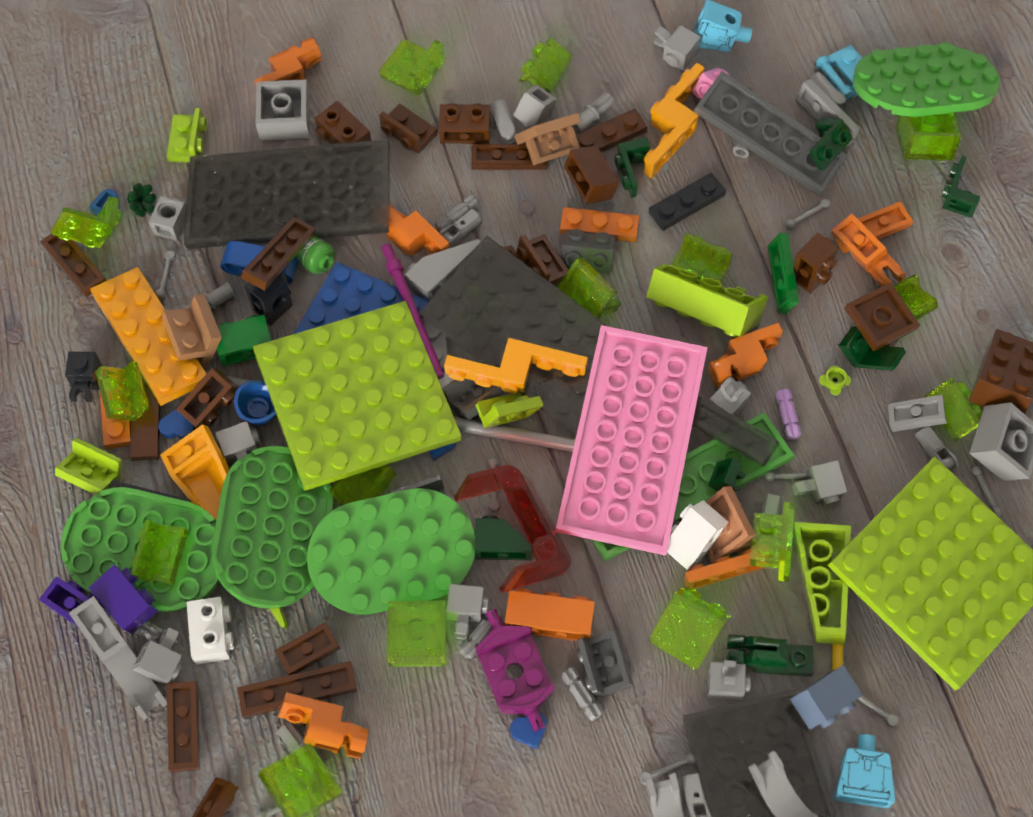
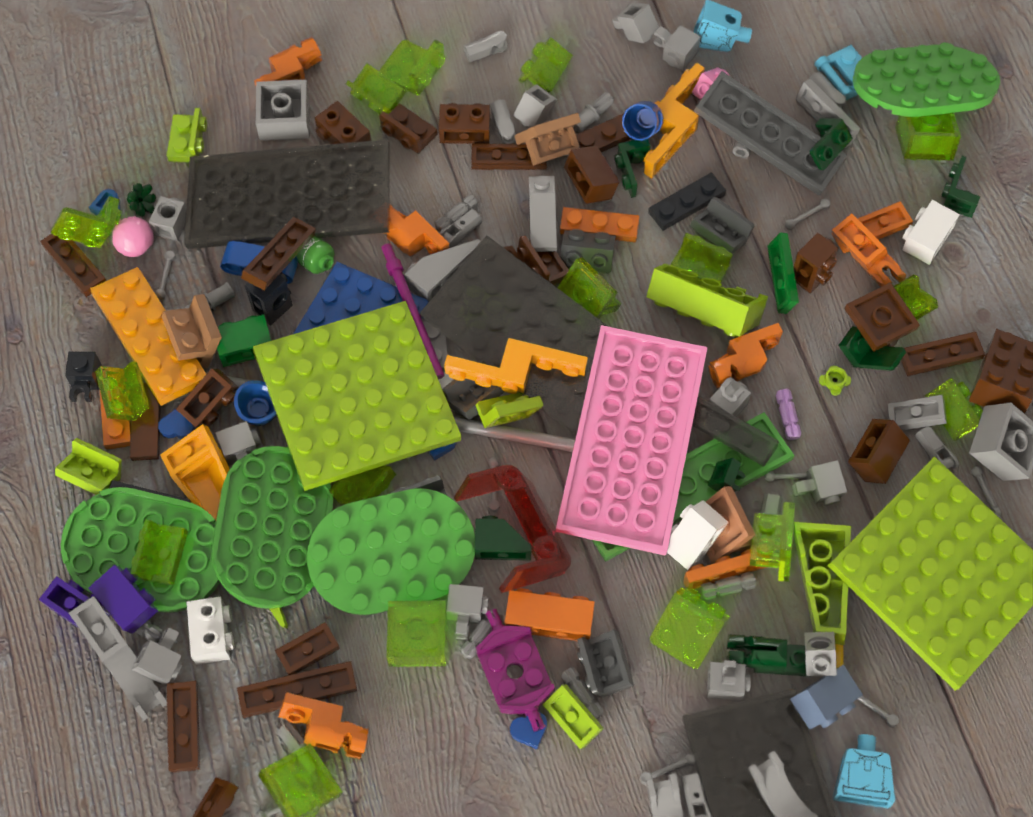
(132, 236): none -> bright pink hair
(376, 88): none -> clear neon green bracket
(486, 46): none -> light grey bar
(542, 213): none -> light grey slope
(573, 716): none -> lime plate
(637, 22): none -> light grey brick
(642, 120): none -> blue helmet
(723, 225): none -> dark grey bracket
(728, 585): none -> light grey axle
(820, 654): none -> light grey brick
(879, 451): none -> reddish brown brick
(930, 231): none -> white brick
(942, 353): none -> reddish brown plate

